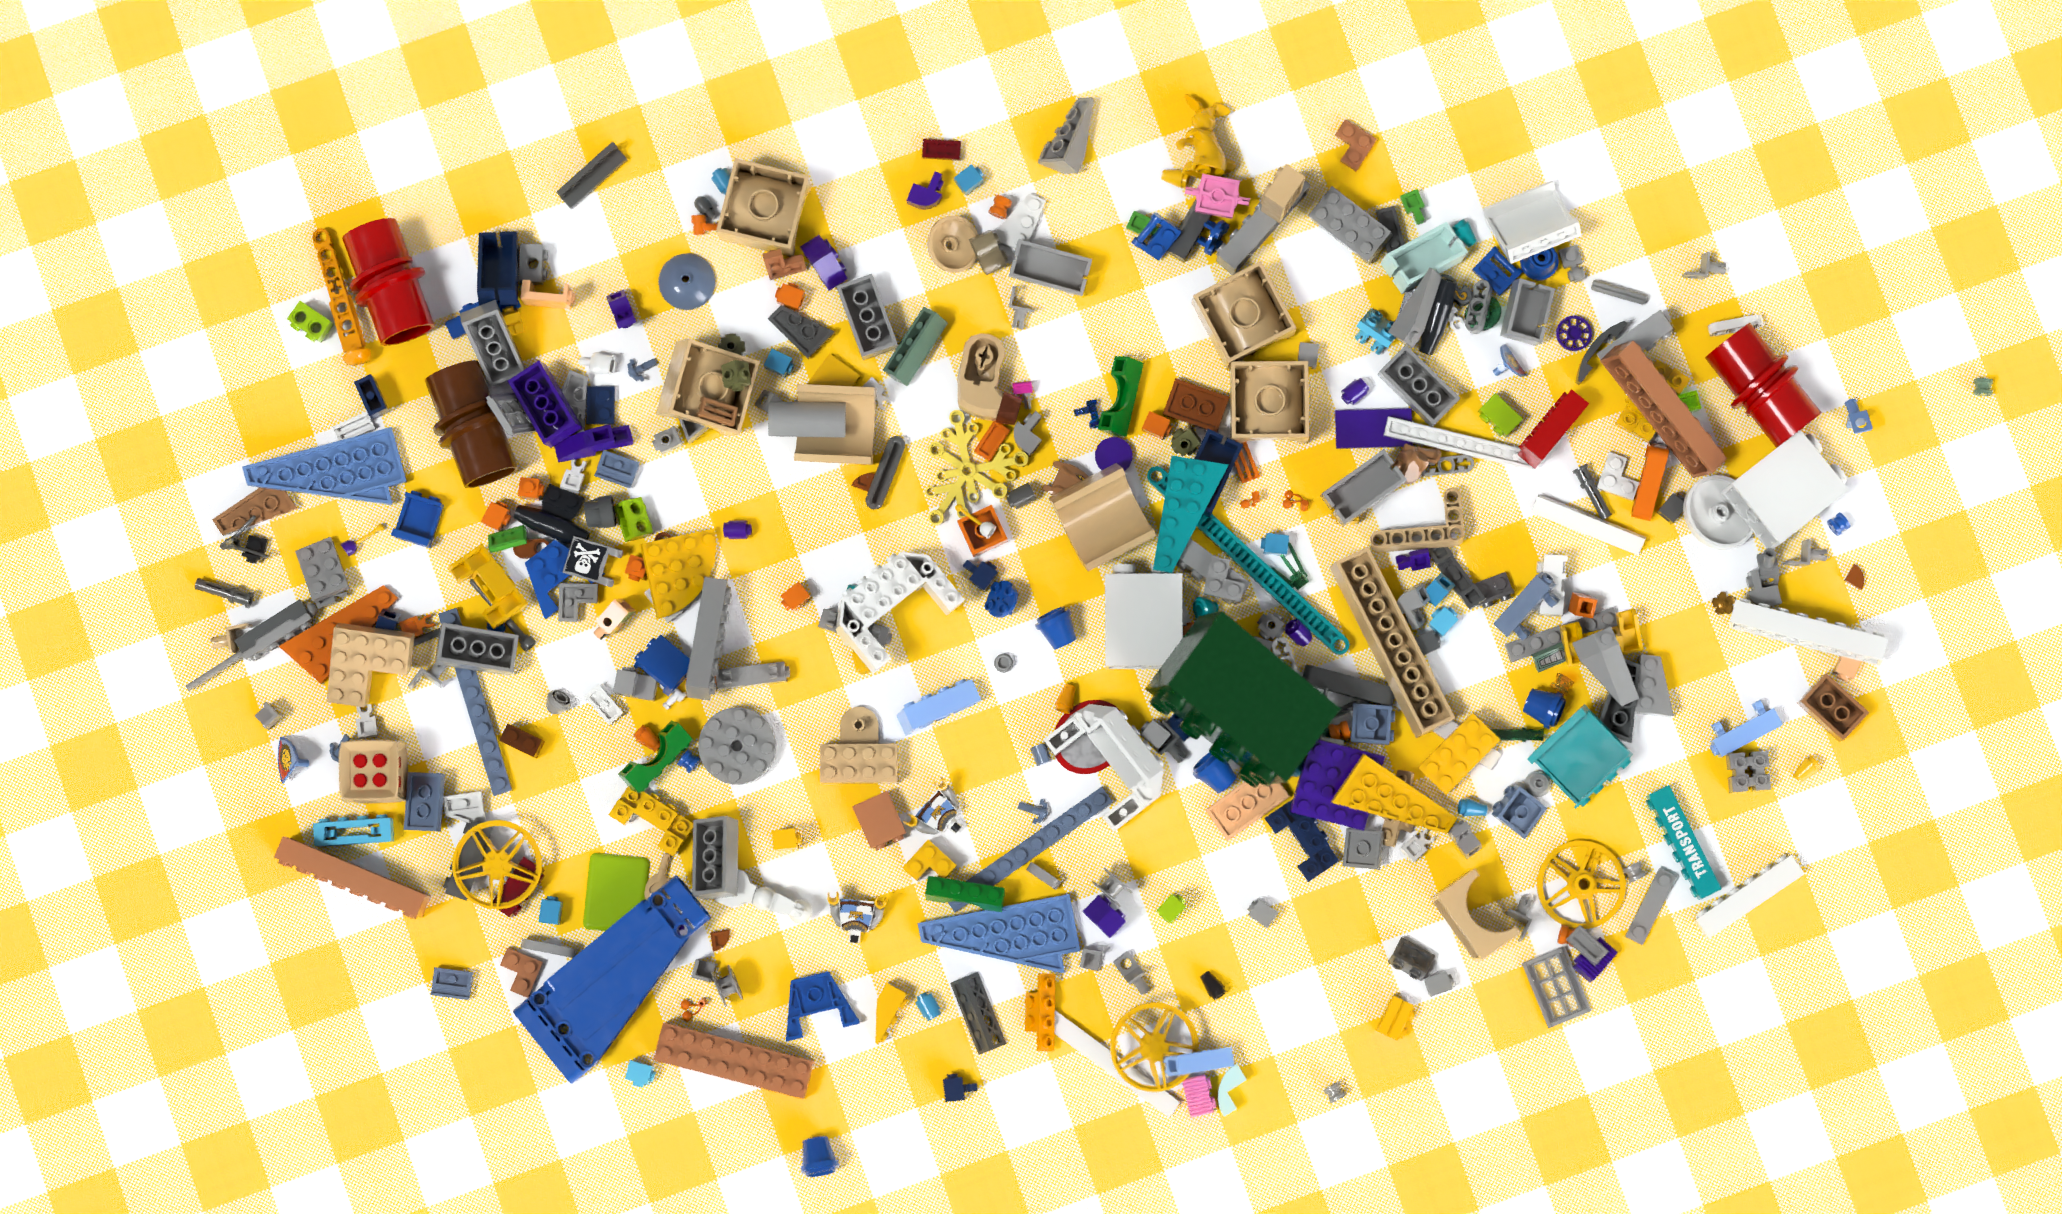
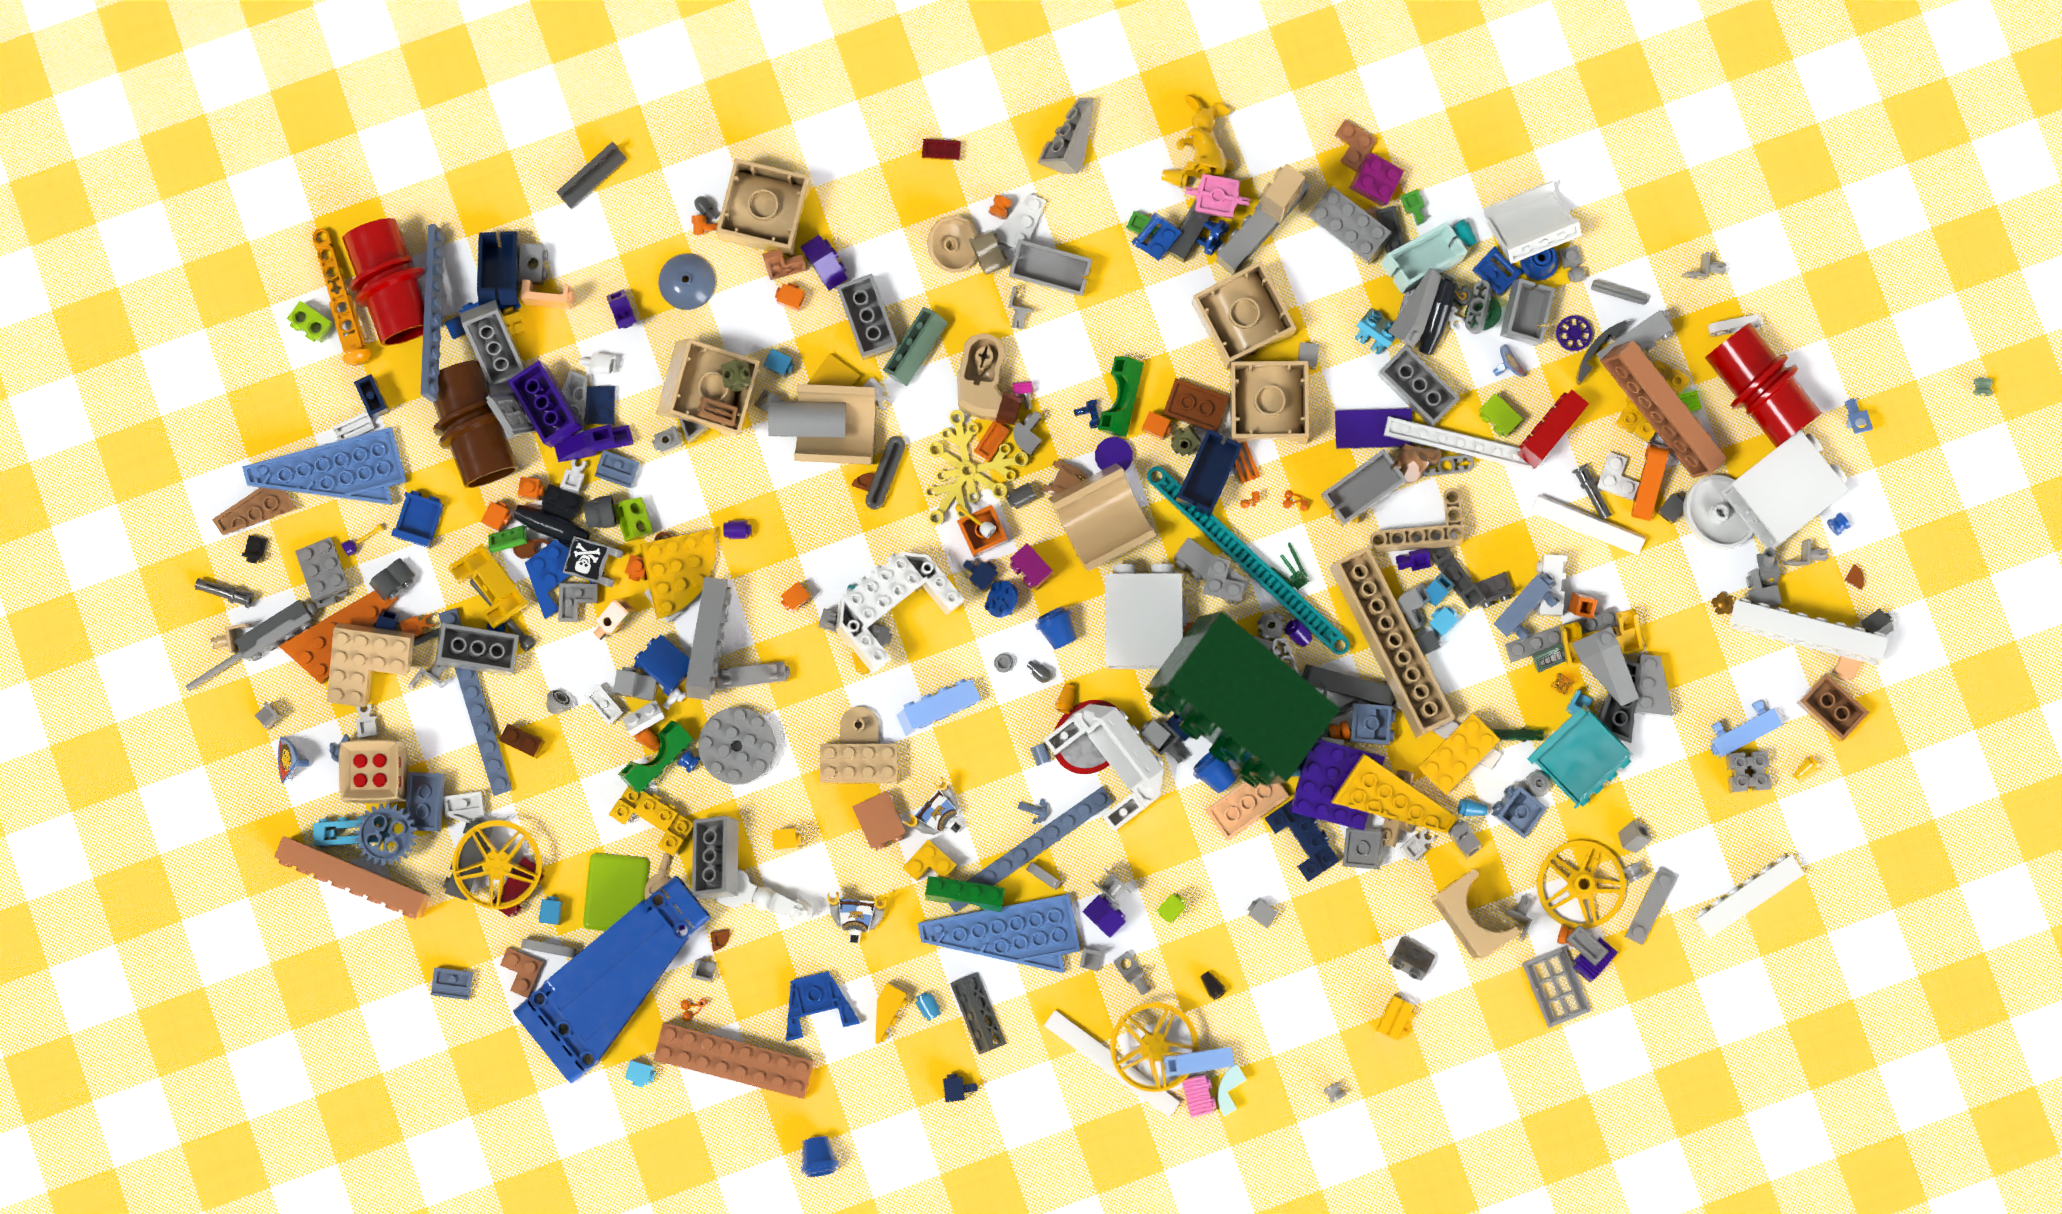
(234, 542): dark grey plant -> none
(369, 828): none -> sand blue gear
(392, 579): none -> dark grey brick
(432, 313): none -> sand blue plate
(632, 372): sand blue piece -> none
(643, 718): none -> white bracket
(721, 179): dark azure brick -> none
(727, 985): light grey piece -> none
(732, 338): olive brick -> none
(800, 331): dark grey wing -> none
(926, 198): dark purple brick -> none
(969, 179): dark azure brick -> none
(1031, 567): none -> magenta brick
(1039, 672): none -> dark grey cylinder
(1041, 1012): light orange bracket -> none
(1186, 498): teal wing -> none
(1204, 606): teal brick -> none
(1275, 544): dark azure brick -> none
(1354, 391): dark purple brick -> none
(1376, 179): none -> magenta brick
(1439, 983): light grey brick -> none
(1545, 707): blue piece -> none
(1577, 701): none -> medium azure panel
(1634, 836): none -> light grey panel
(1683, 842): teal brick -> none
(1878, 622): none -> dark grey brick

